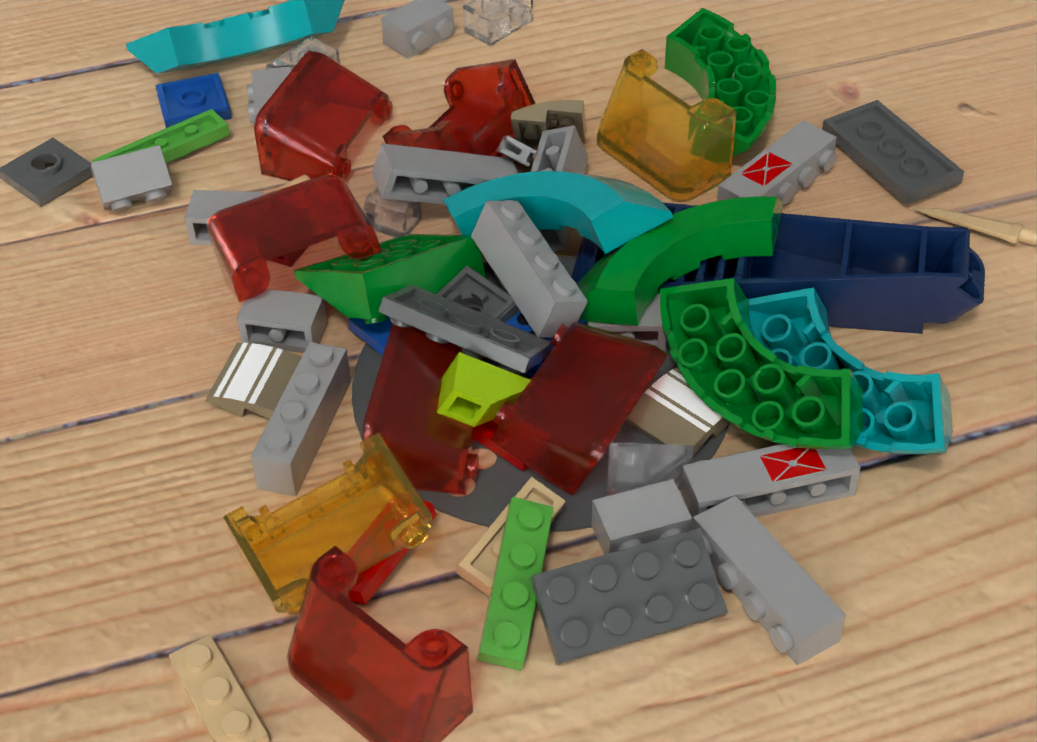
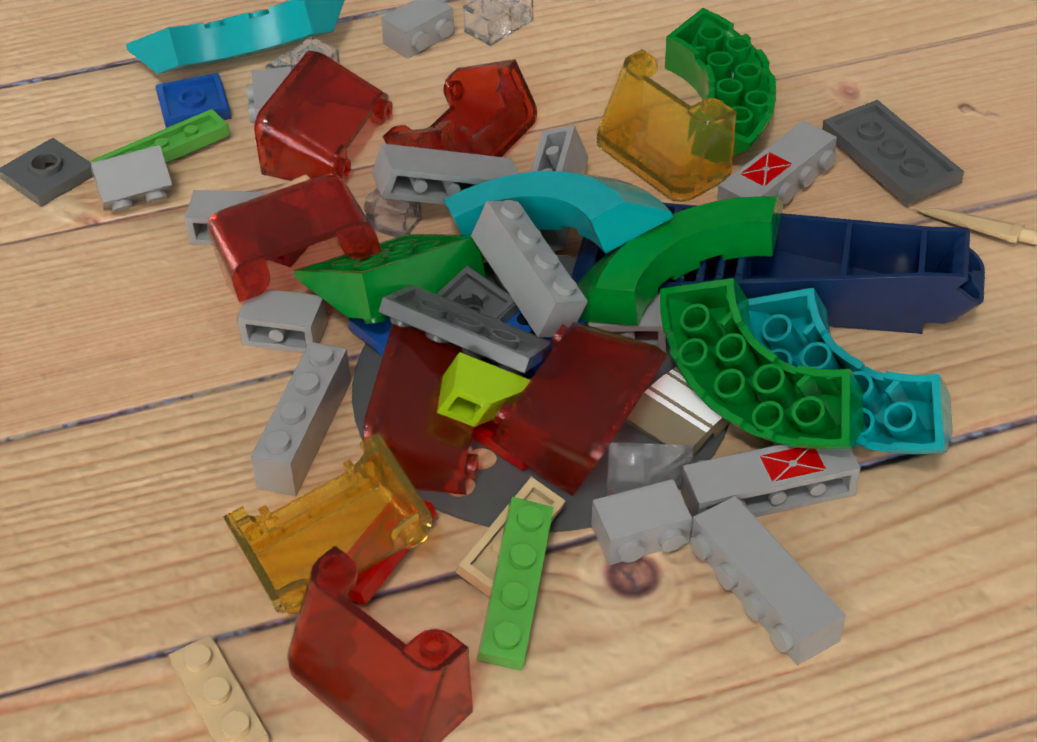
(253, 379): slope -> none
(516, 151): light grey piece -> none
(534, 119): dark tan slope -> none
(628, 595): dark grey plate -> none

